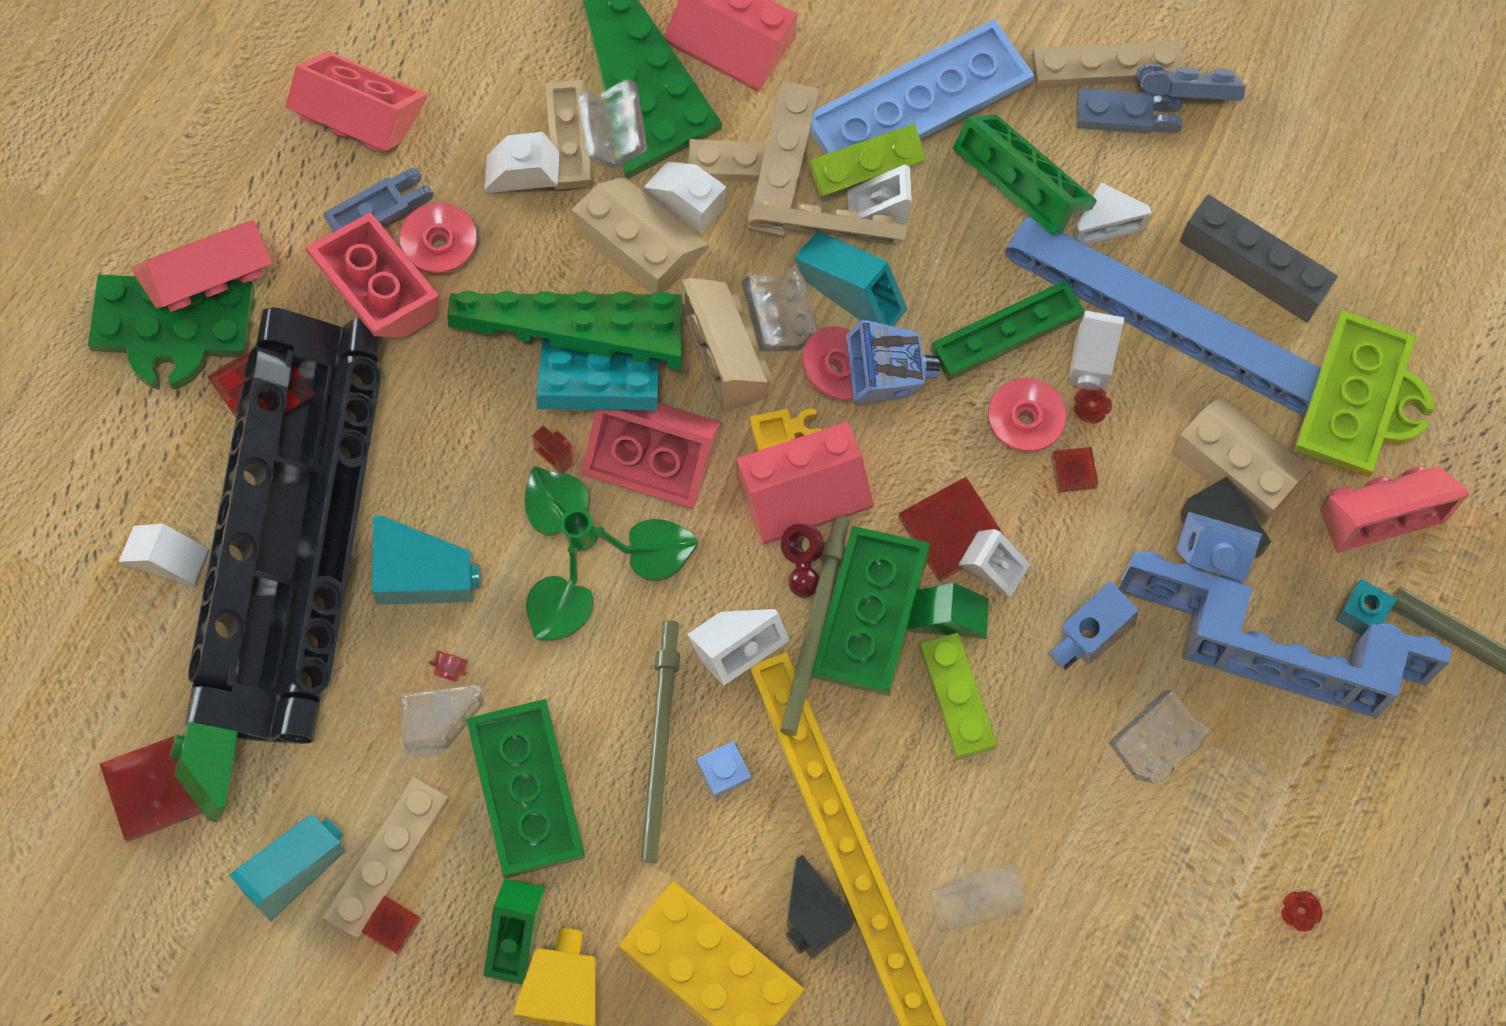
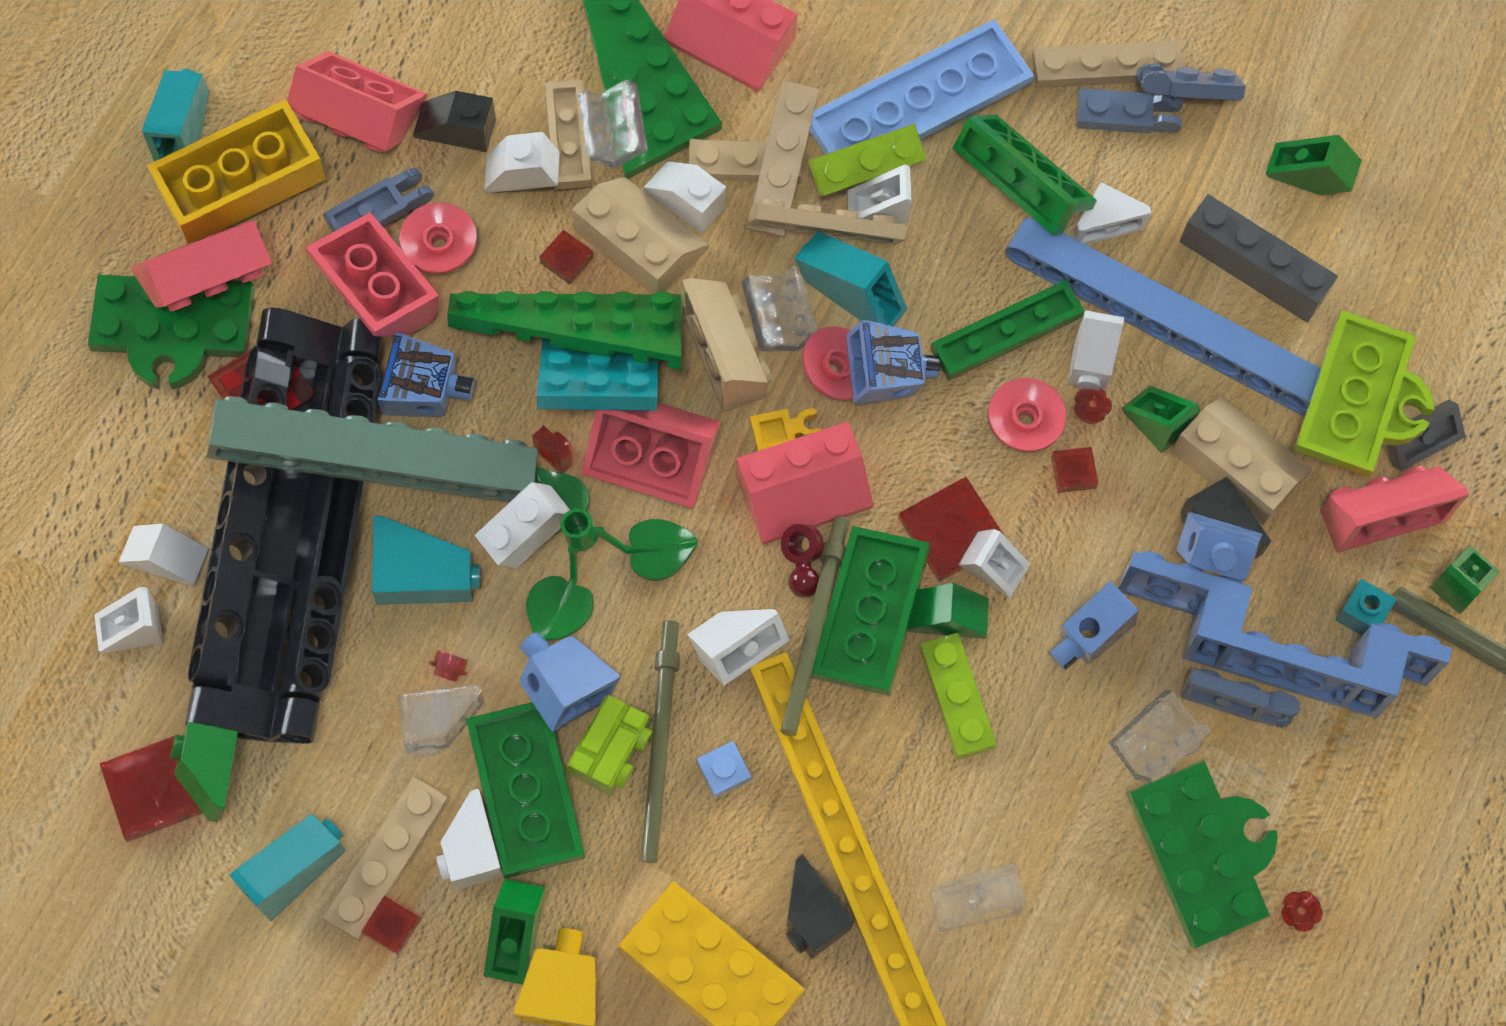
(129, 623): none -> white slope
(176, 112): none -> teal slope
(237, 172): none -> yellow brick
(369, 450): none -> sand green brick
(421, 380): none -> torso
(457, 120): none -> pearl dark grey slope
(469, 846): none -> white slope
(523, 525): none -> white brick
(564, 679): none -> medium blue torso
(566, 256): none -> clear red plate
(610, 745): none -> lime brick
(1161, 416): none -> green slope
(1204, 851): none -> green plate
(1240, 698): none -> sand blue hinge
(1315, 164): none -> green slope
(1443, 431): none -> dark grey plate
(1464, 579): none -> green slope

